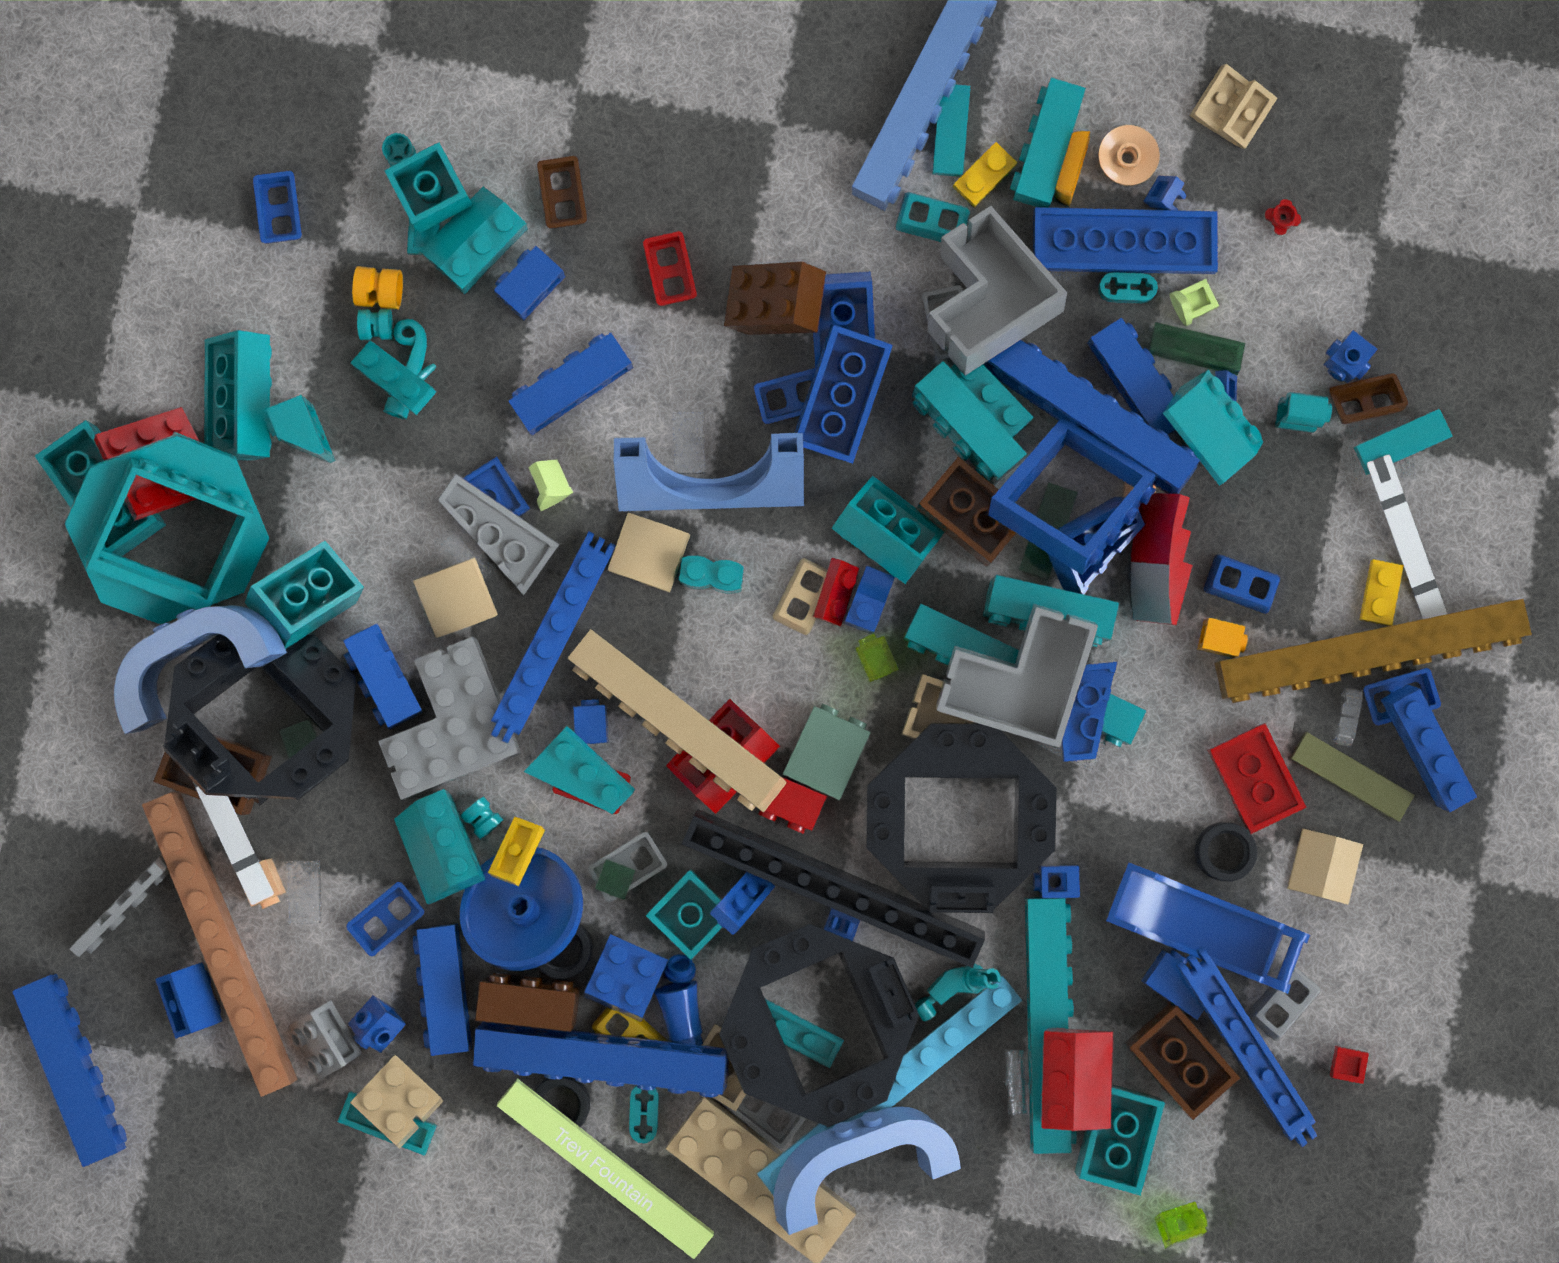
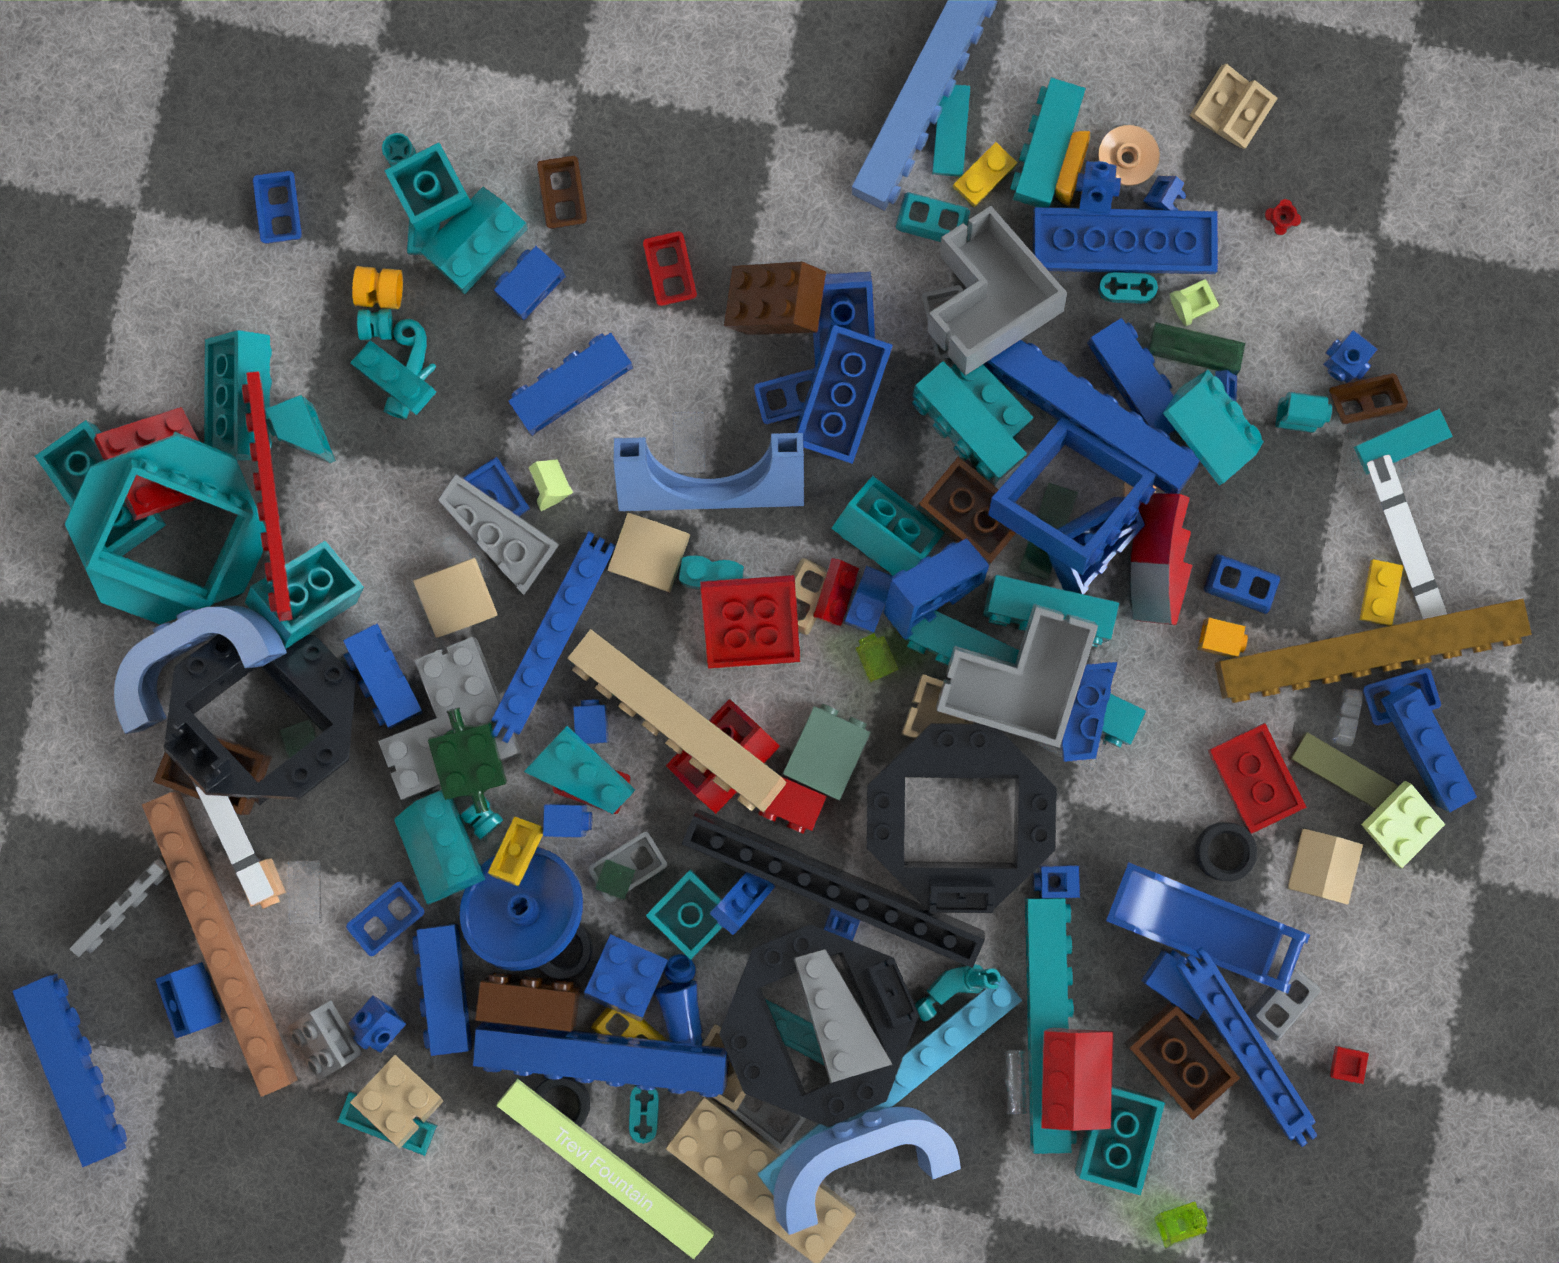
(268, 509): none -> red plate
(467, 760): none -> dark green plate
(566, 820): none -> blue brick
(750, 621): none -> red plate
(840, 1027): none -> light grey wing
(932, 583): none -> blue wedge
(1098, 186): none -> blue brick
(1403, 824): none -> yellowish green plate

